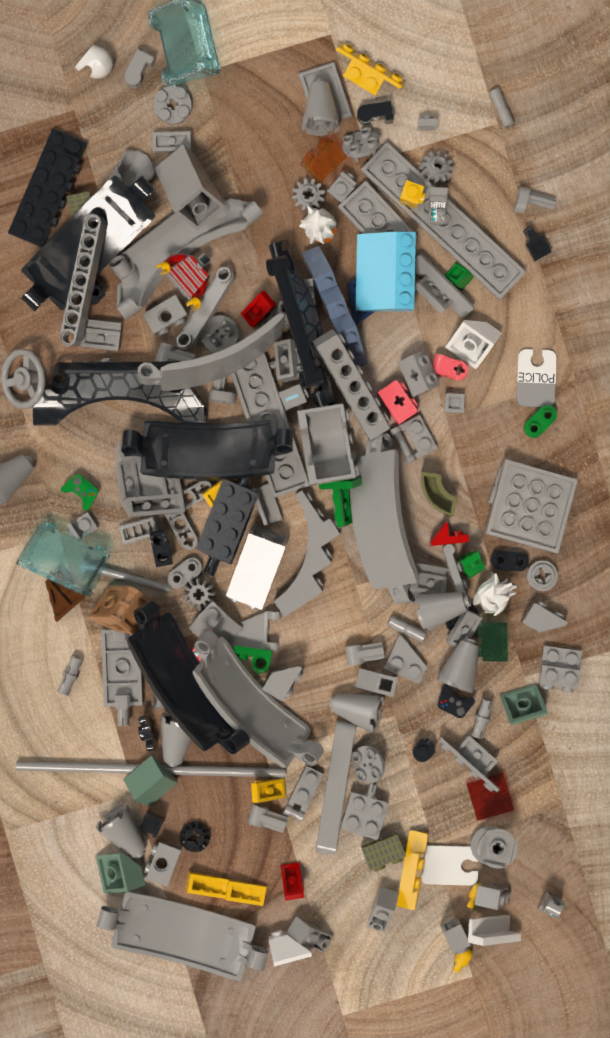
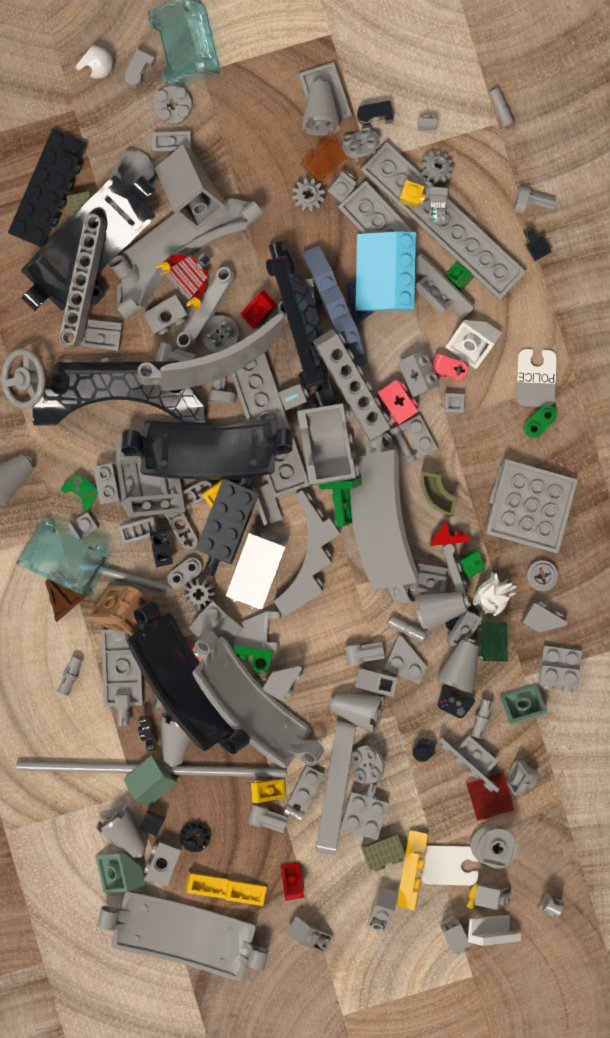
(107, 484): none -> light grey brick
(286, 361): light grey plate -> none
(286, 949): white slope -> none
(319, 225): white hair -> none
(366, 72): yellow bracket -> none
(462, 960): yellow cylinder -> none
(509, 560): black plate -> none
(522, 776): none -> light grey piece

